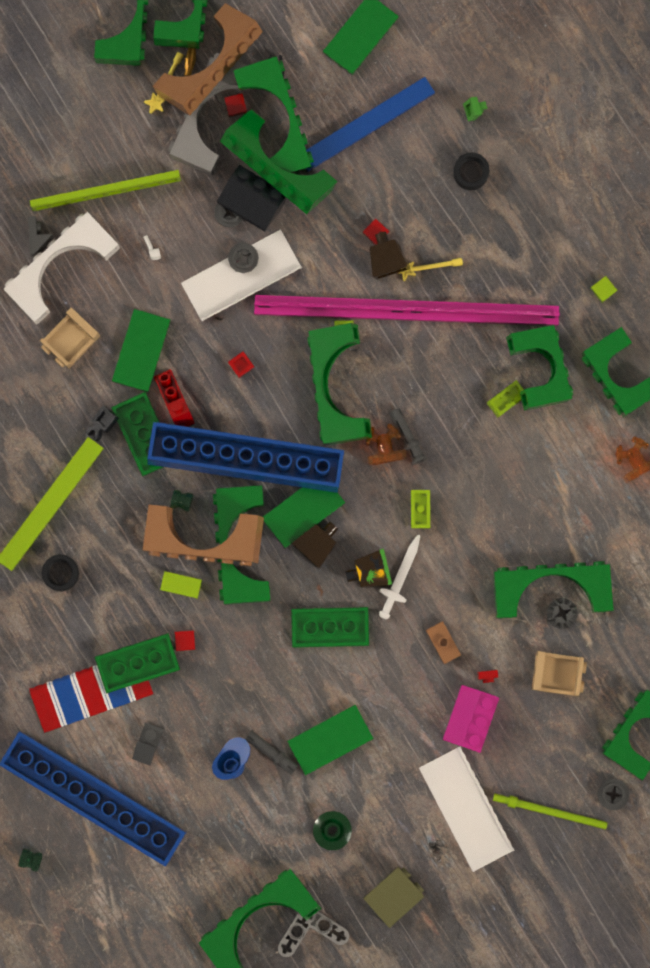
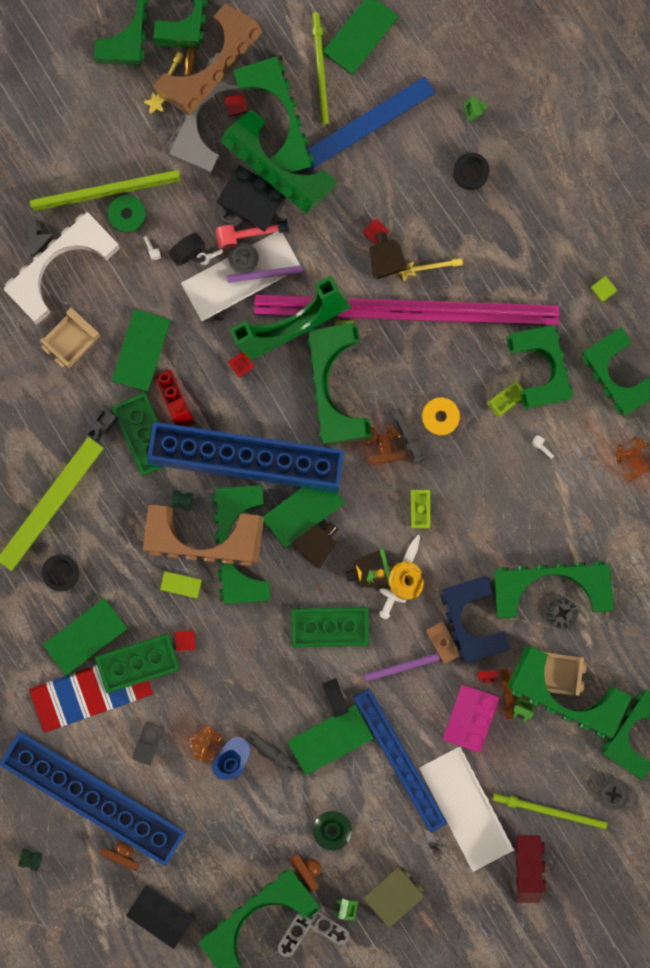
(85, 636): none -> green tile
(118, 206): none -> green tile
(121, 855): none -> dark orange tile
(160, 916): none -> black slope
(187, 249): none -> black tyre
(200, 744): none -> clear orange hips
(209, 256): none -> white hand
(227, 235): none -> coral piece
(259, 339): none -> green arch
(265, 274): none -> medium lavender bar
(306, 871): none -> dark orange tile
(317, 32): none -> lime bar
(335, 697): none -> black tyre
(347, 909): none -> bright green tile
(397, 583): none -> yellow tile
(400, 760): none -> blue tile
(401, 667): none -> medium lavender bar
(440, 405): none -> yellow tile
(471, 647): none -> dark blue arch
(508, 700): none -> clear orange tile
(523, 708): none -> bright green tile
(529, 681): none -> green arch
(529, 868): none -> dark red wedge
(538, 443): none -> white hand

